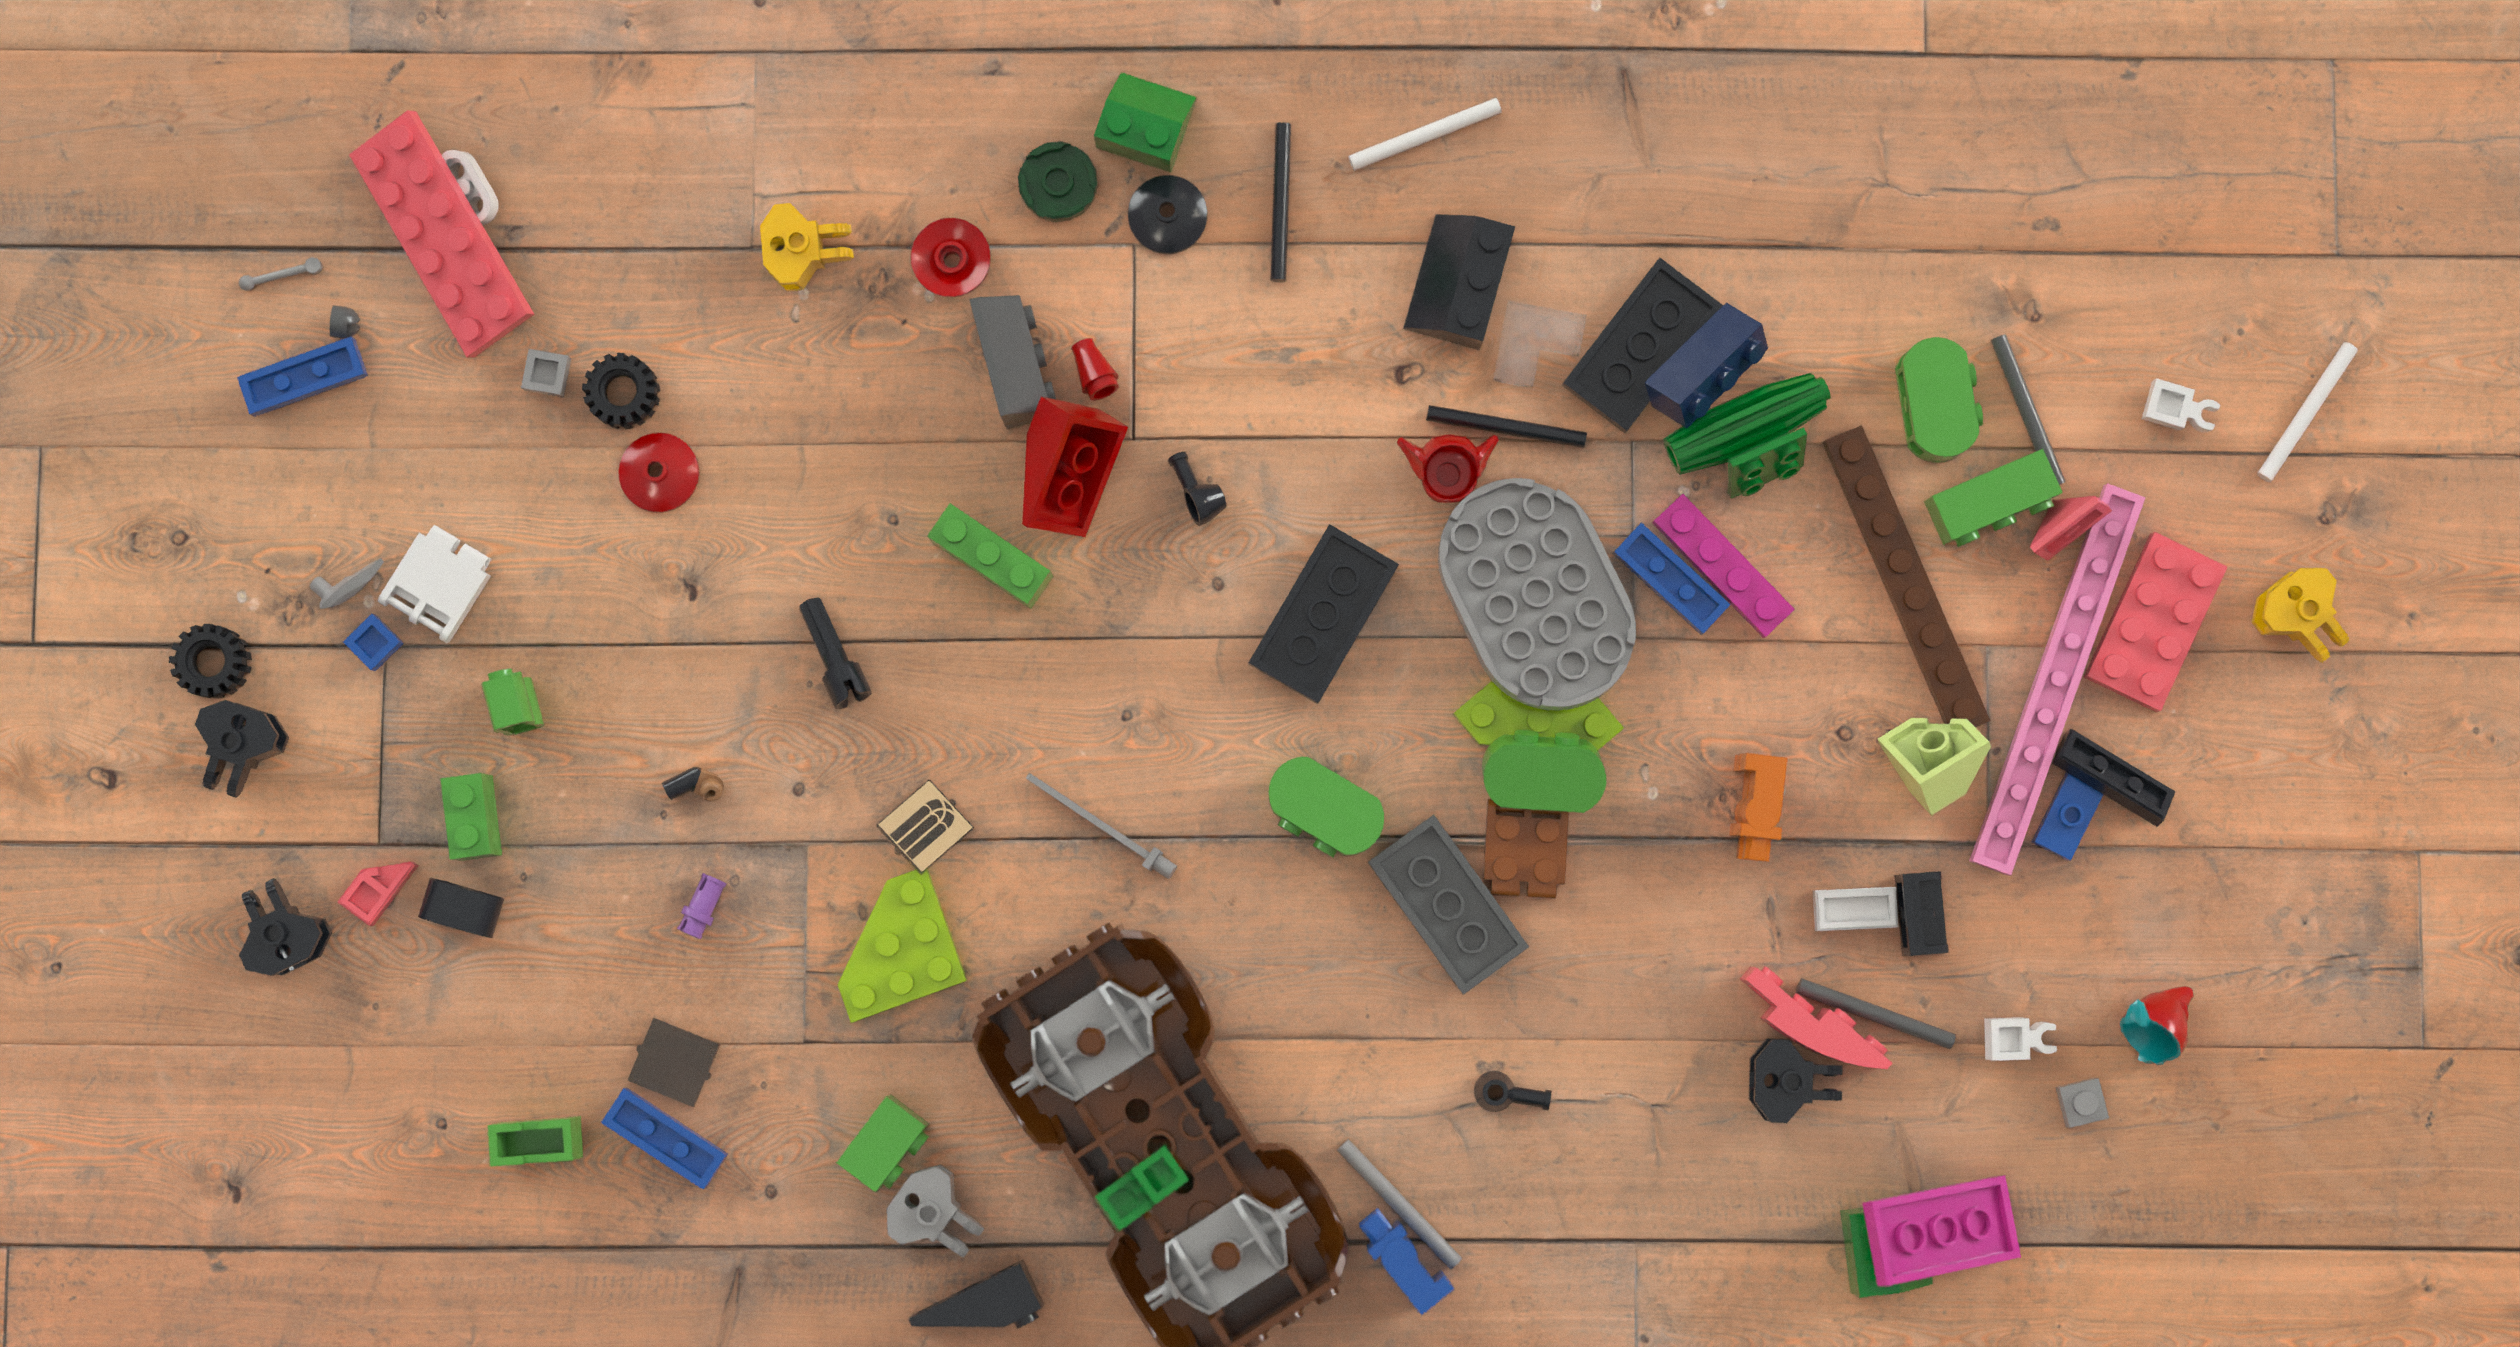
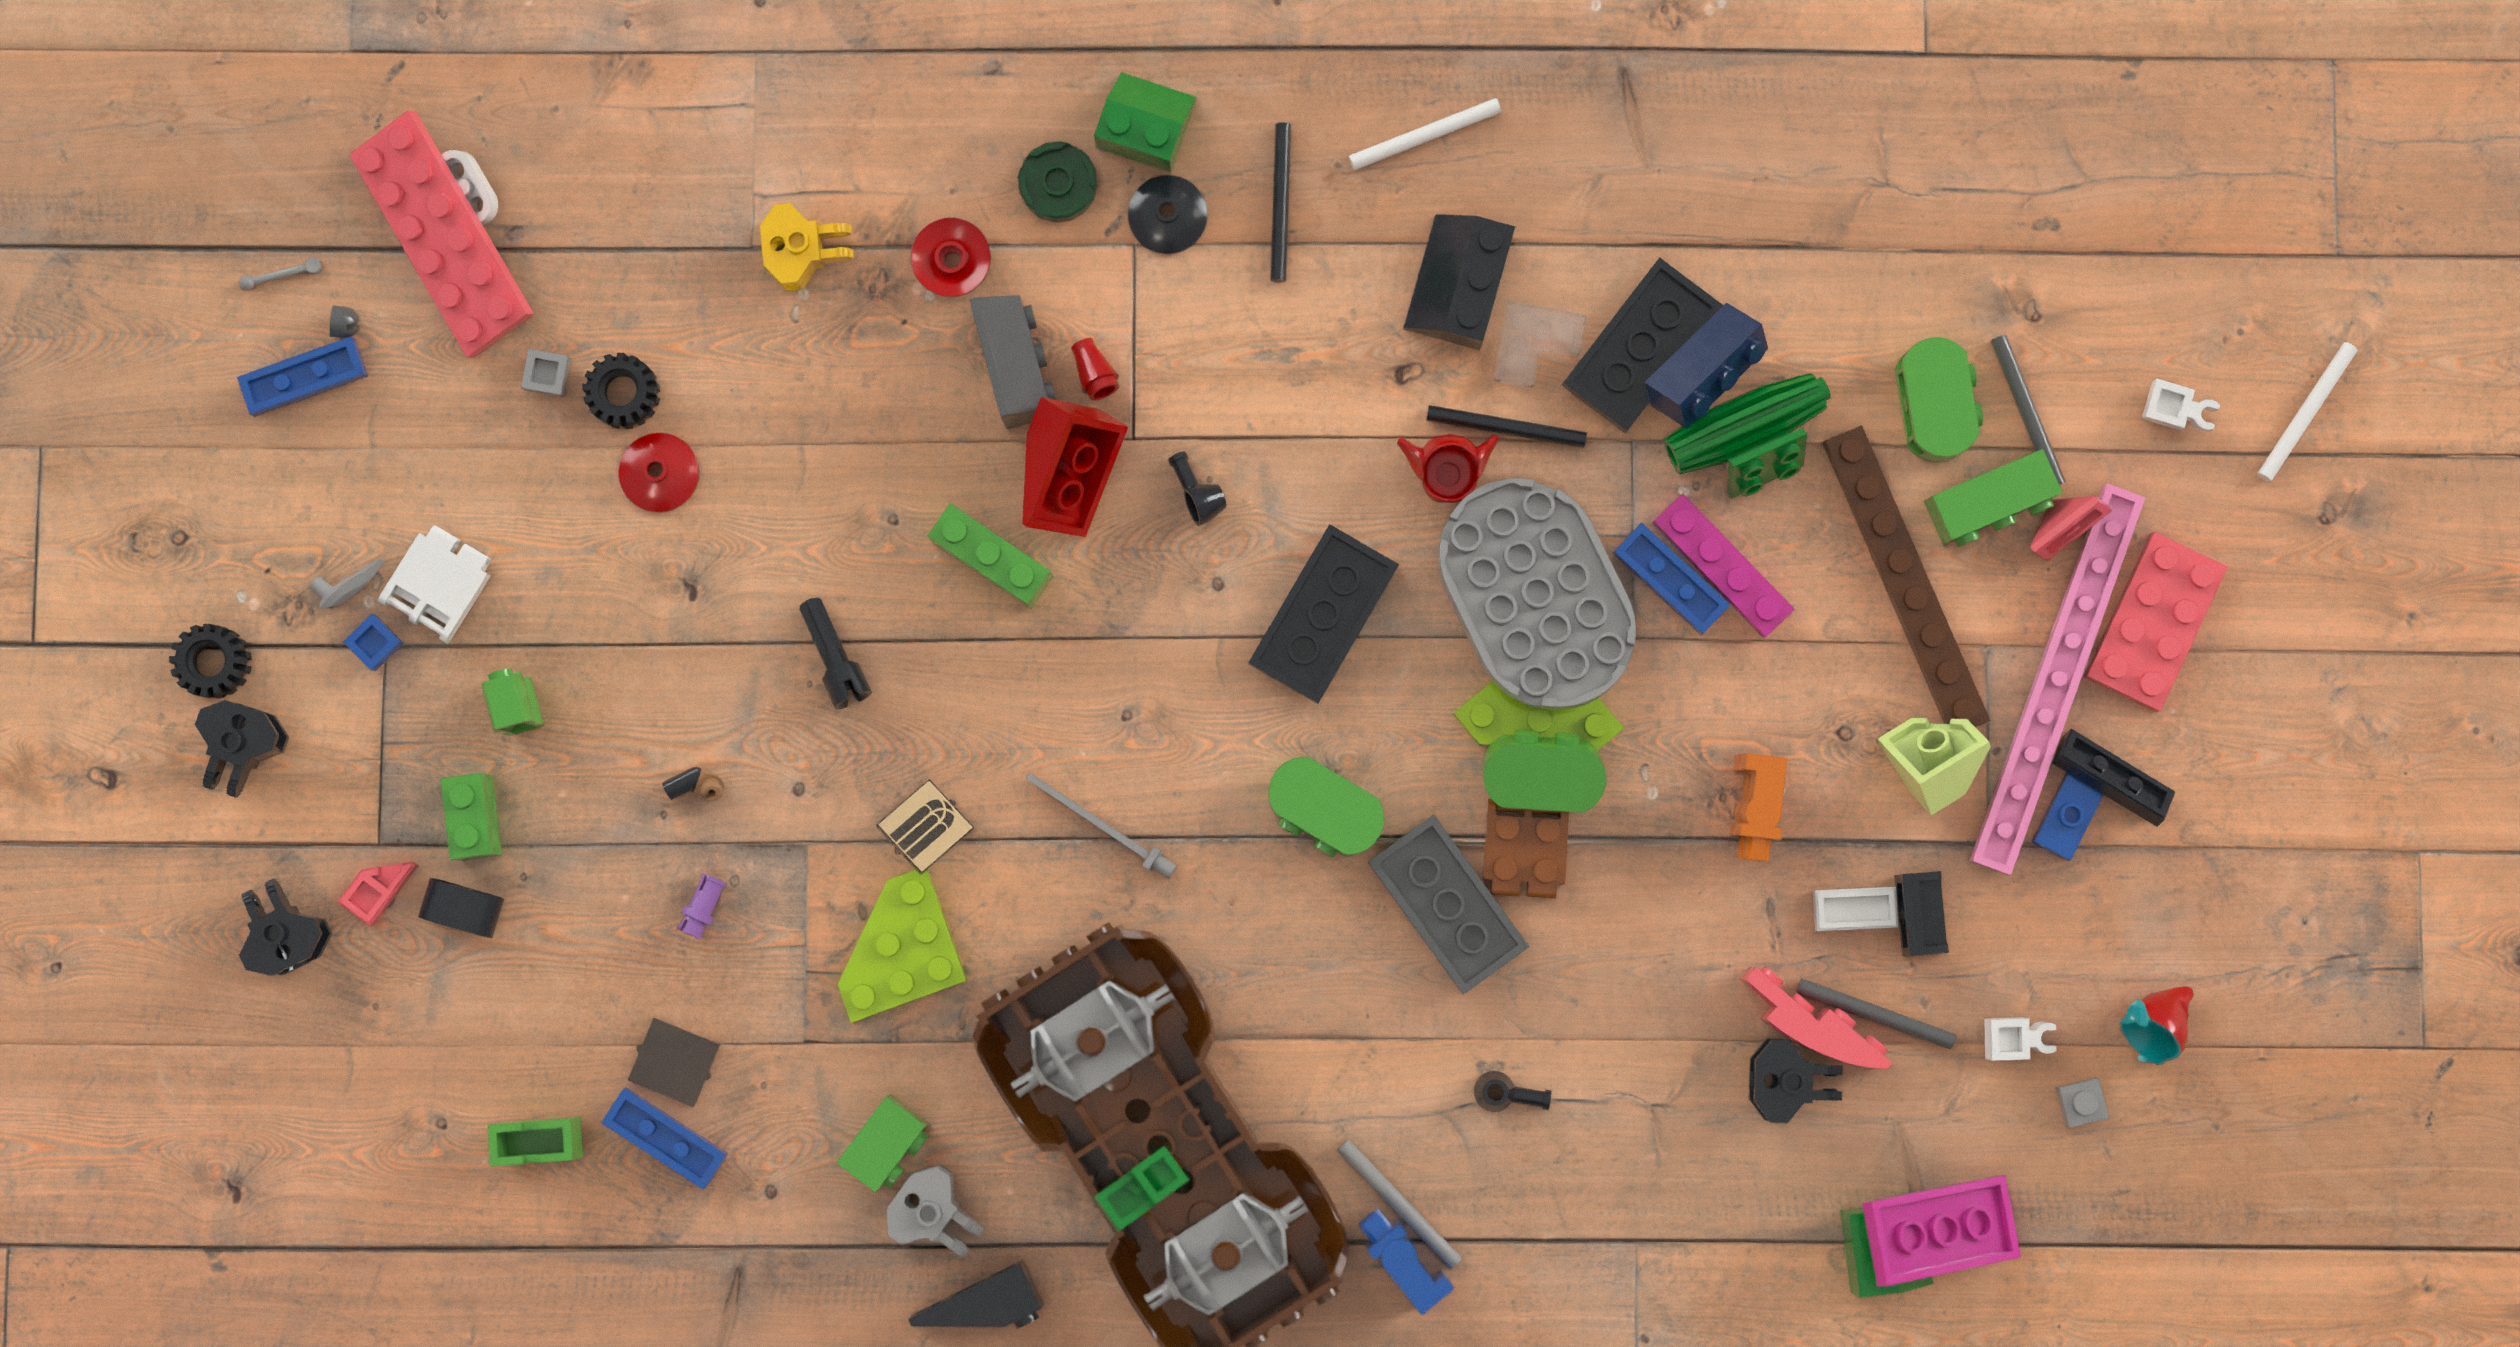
(2301, 614): yellow hinge -> none

